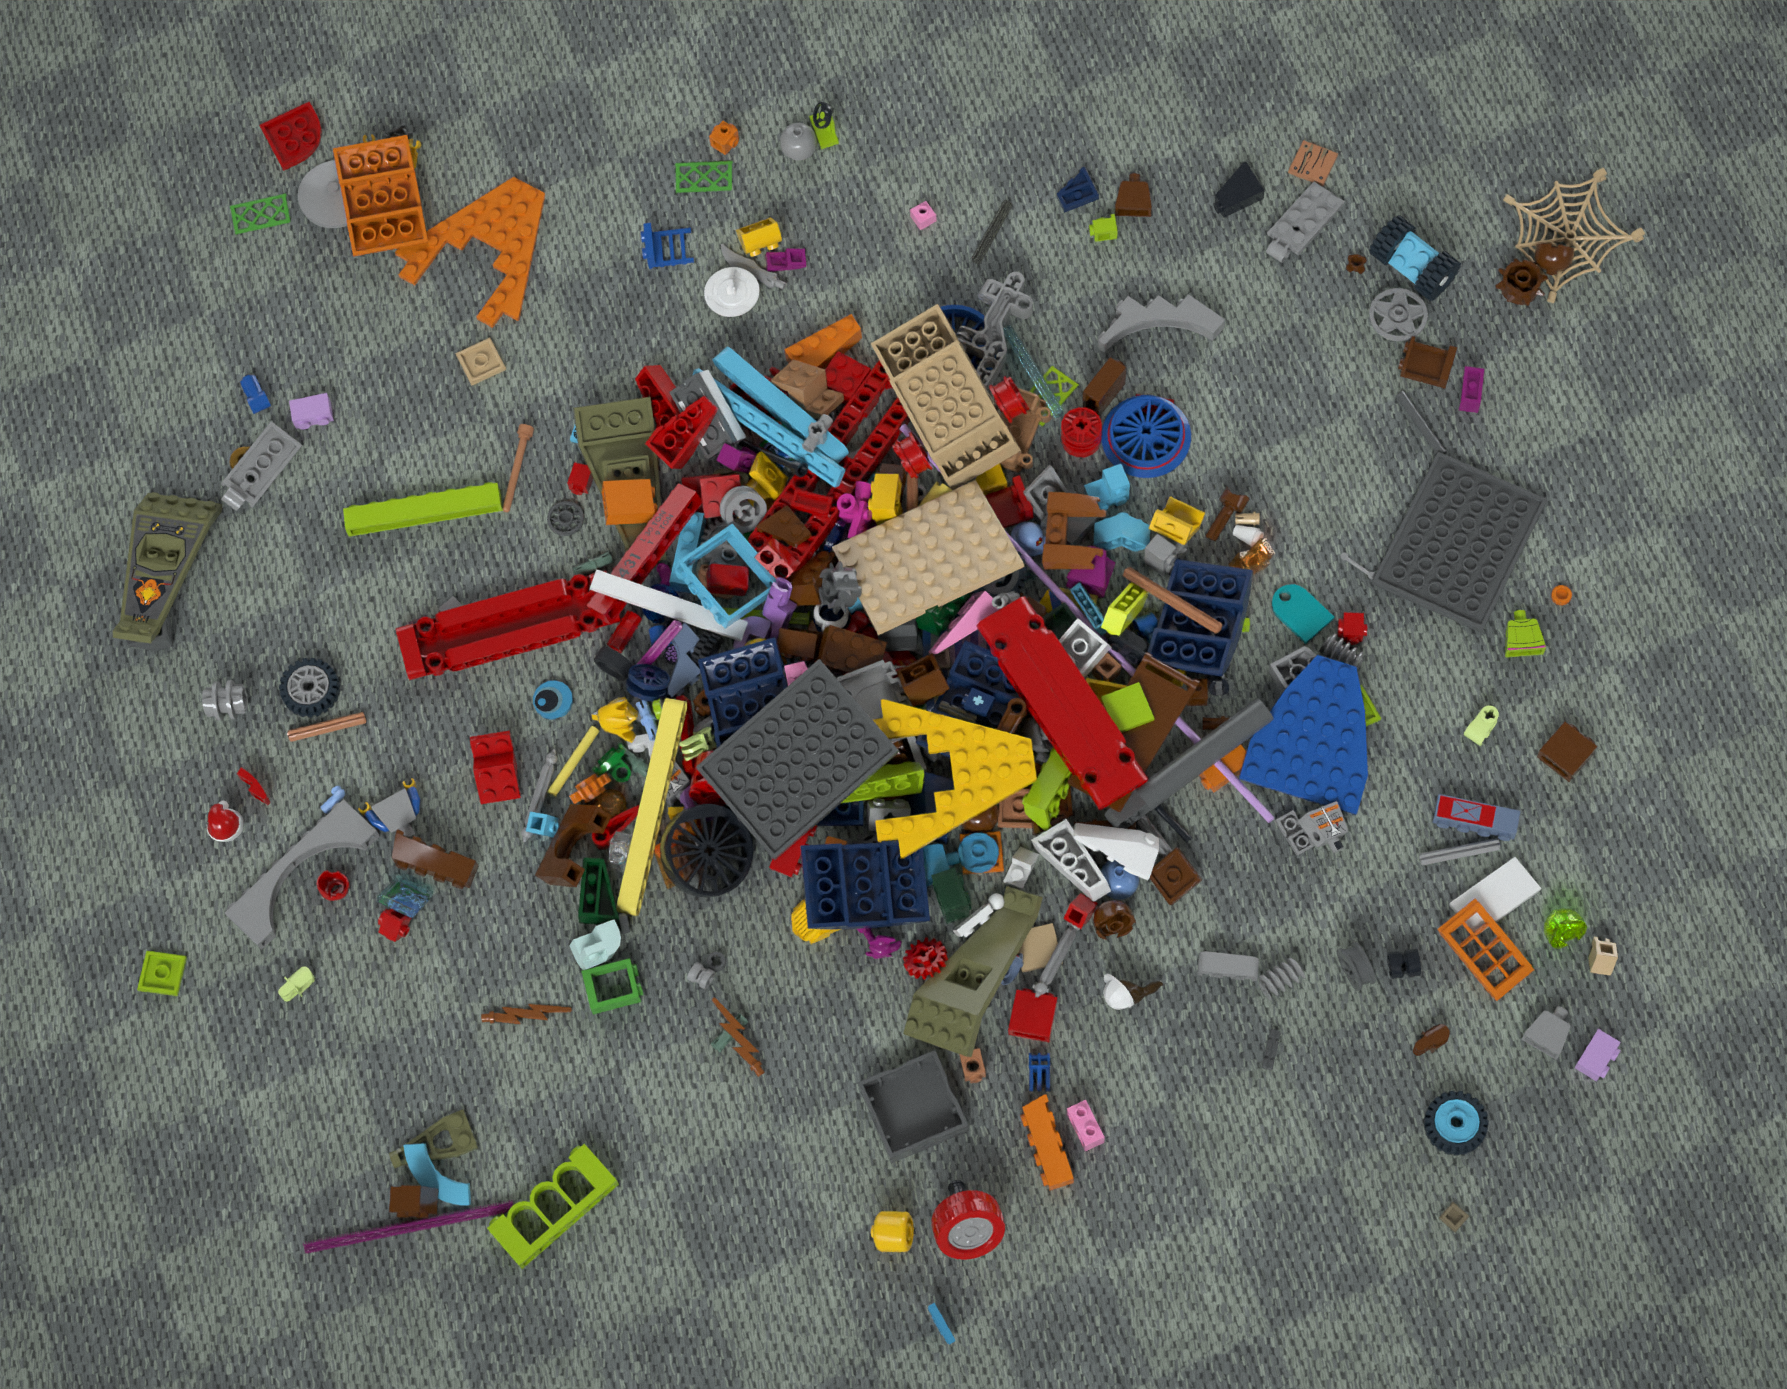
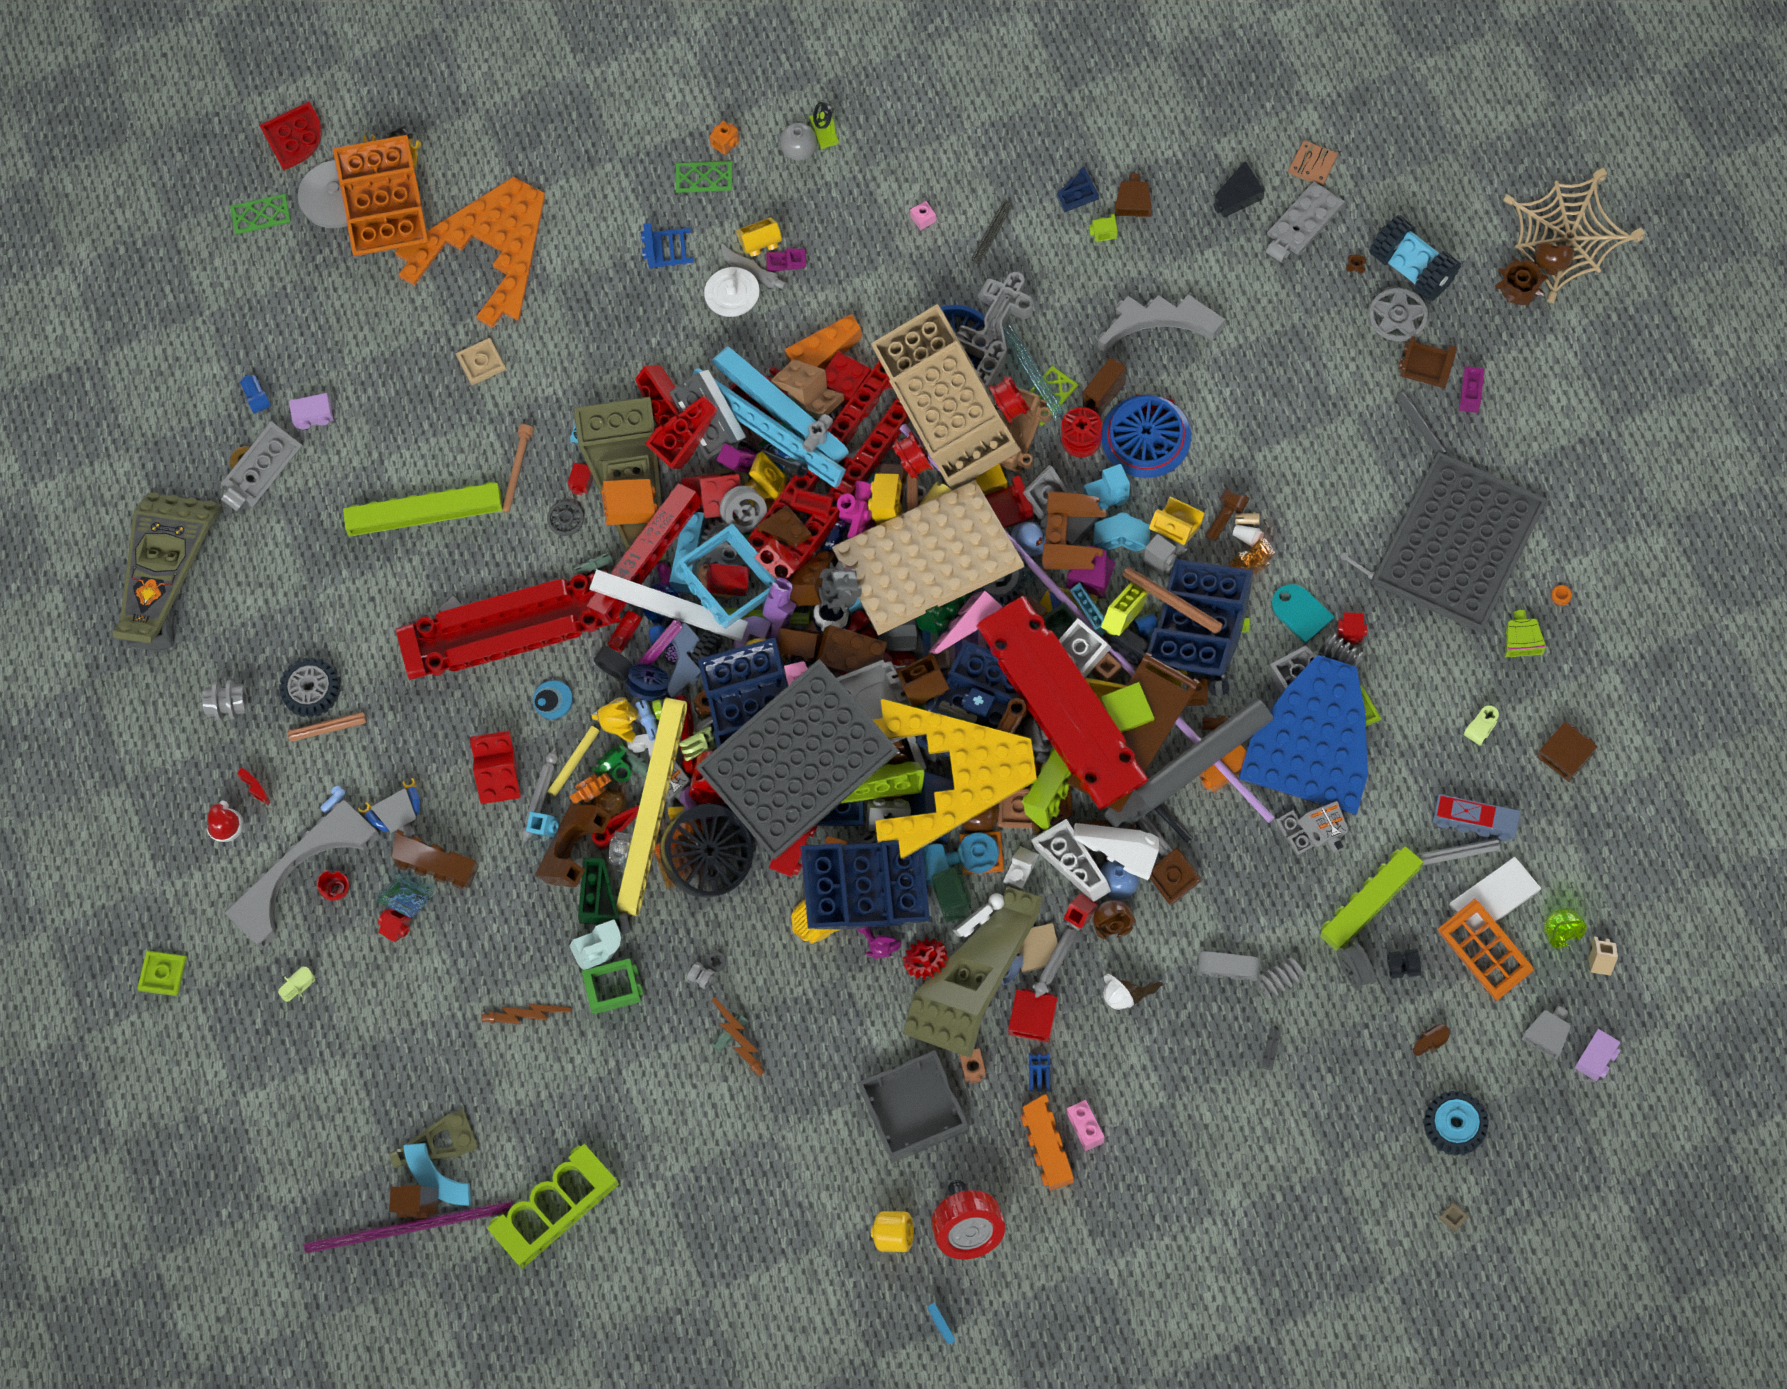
(1005, 599): light grey pin -> none
(1371, 898): none -> lime brick

